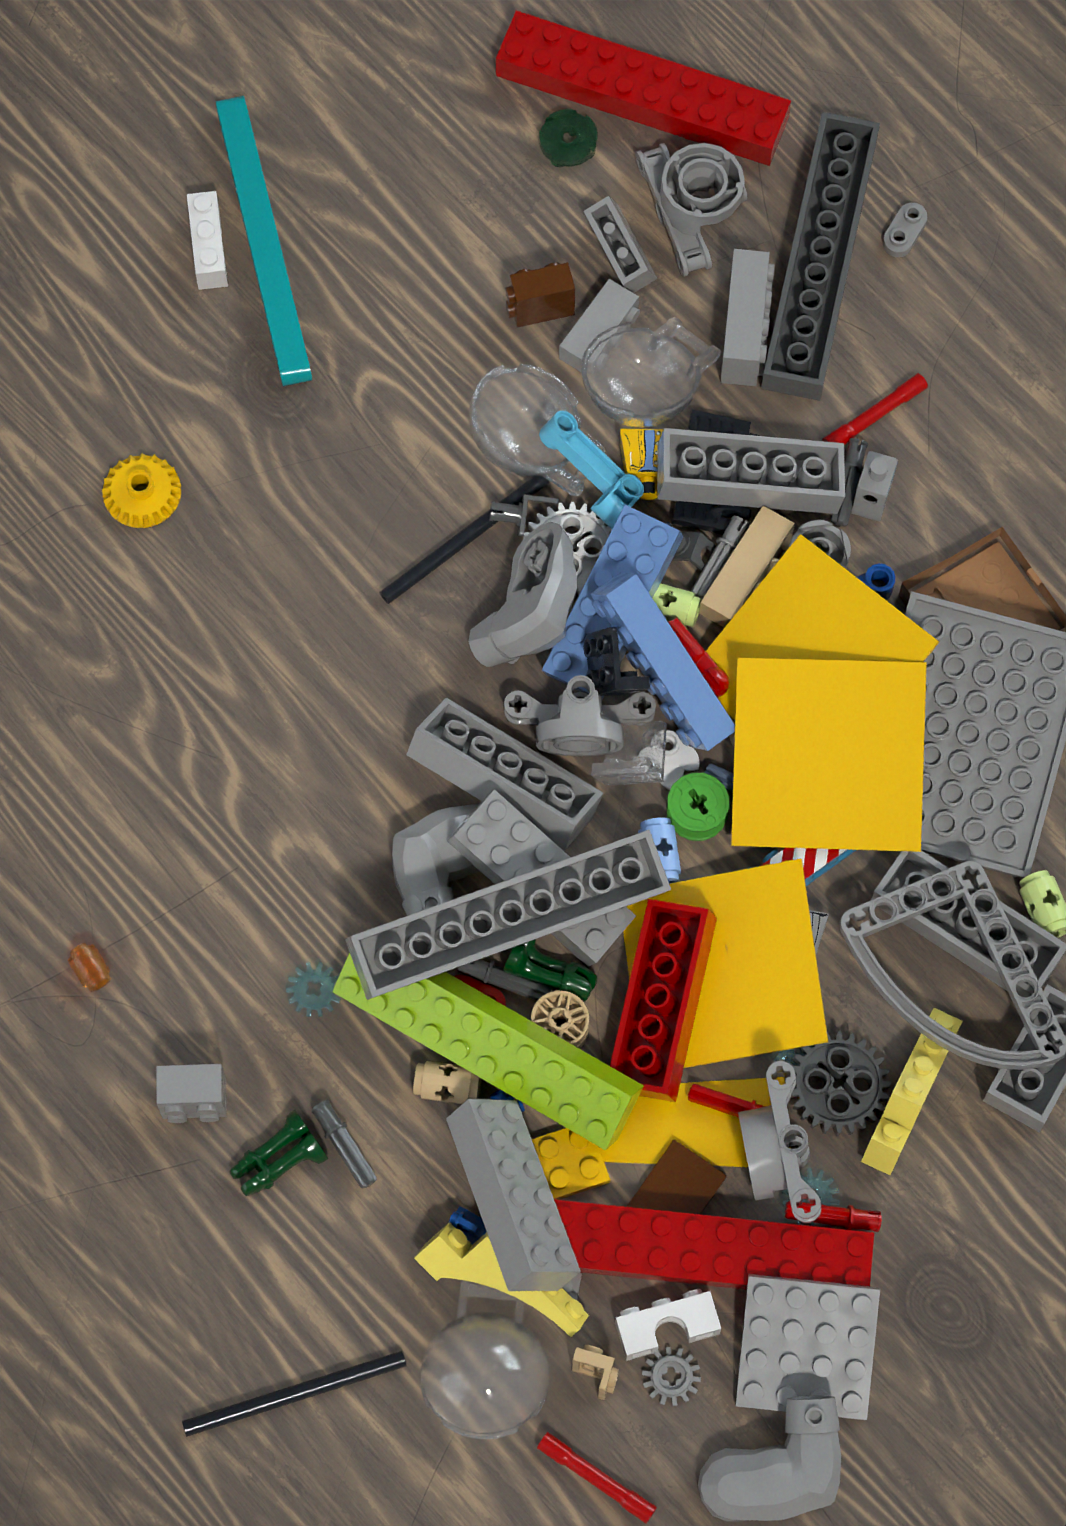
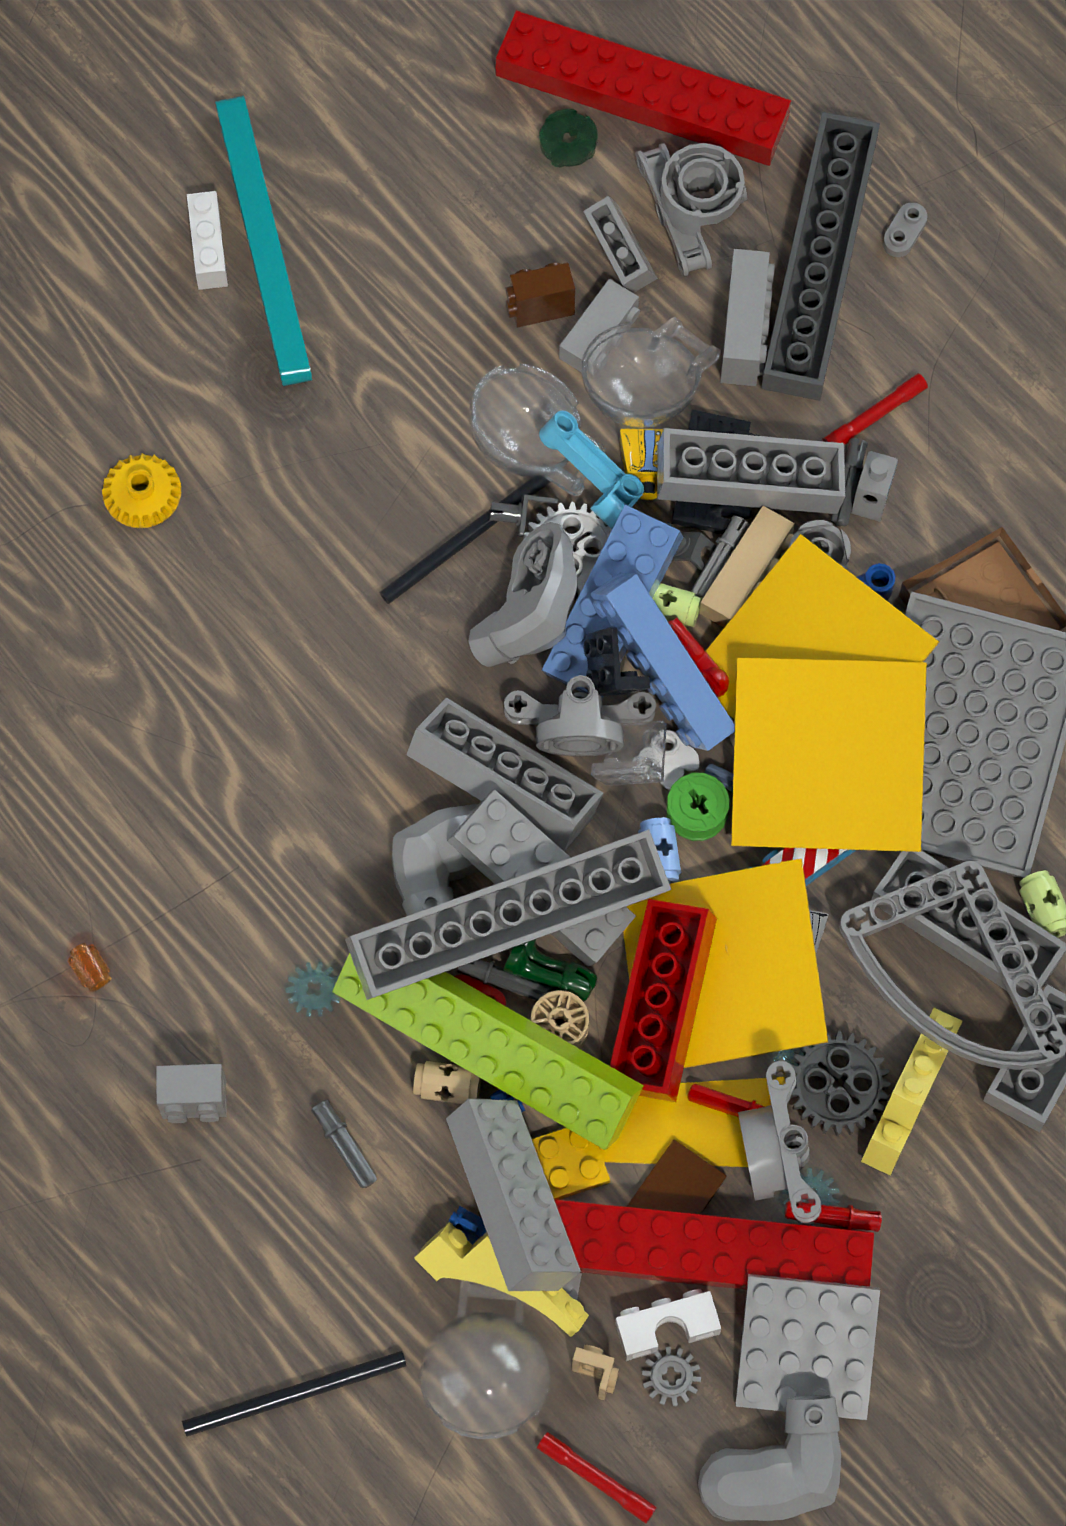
(267, 1174): dark green piece -> none

